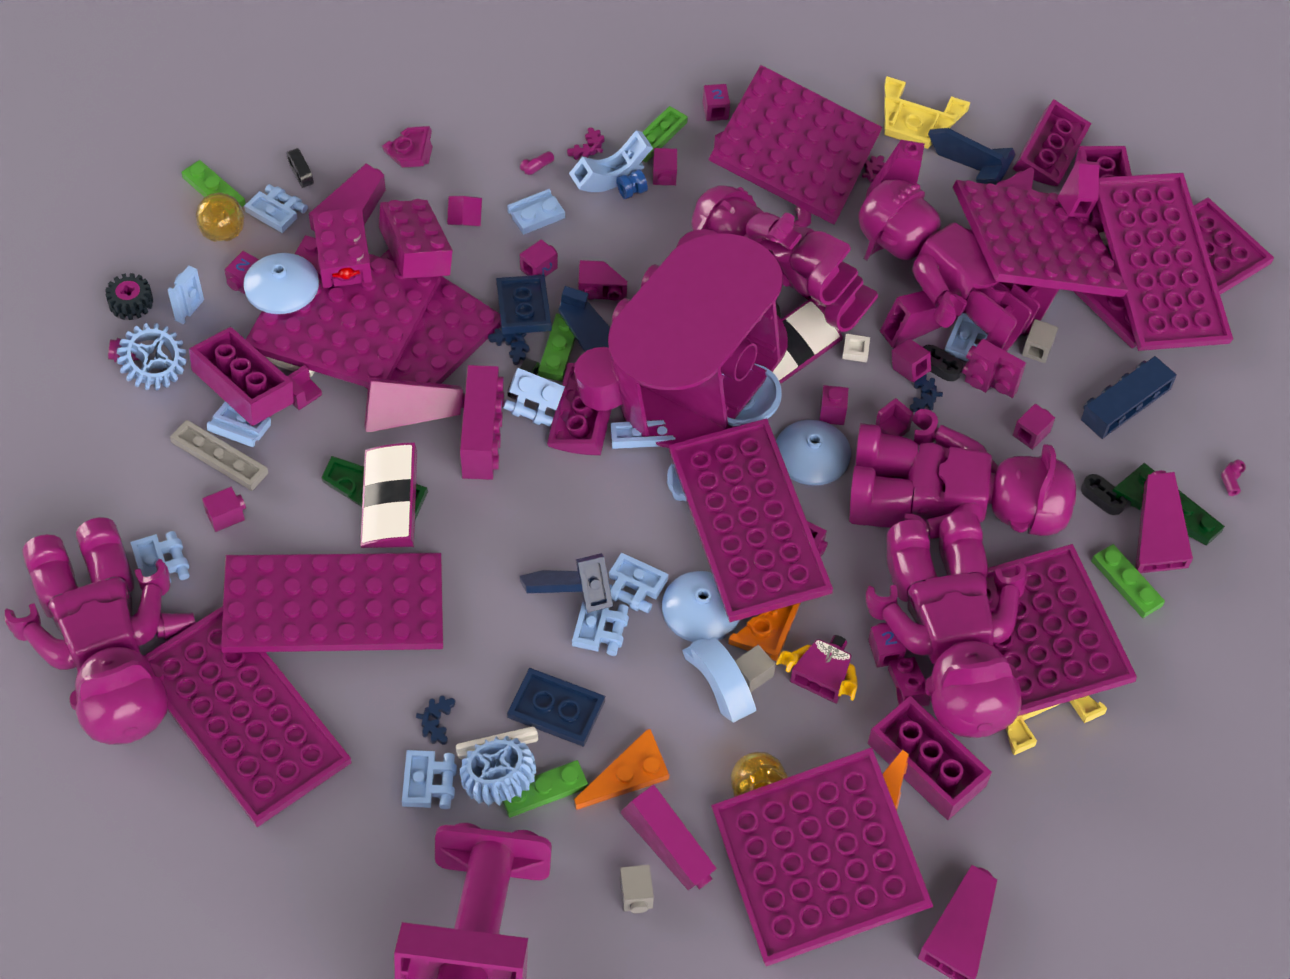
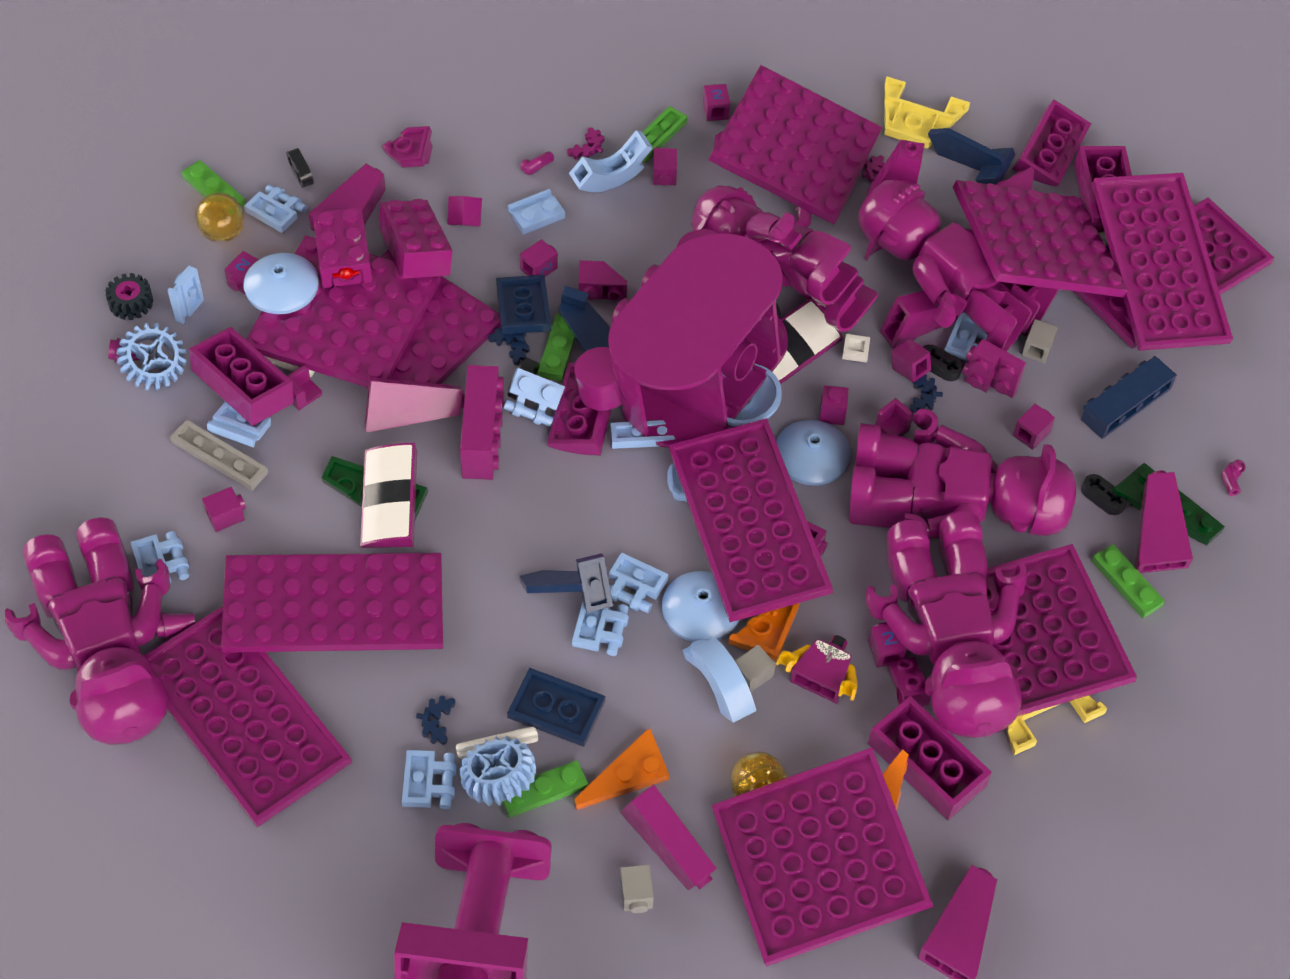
(632, 184): blue wheel -> none
(1080, 189): magenta slope -> none

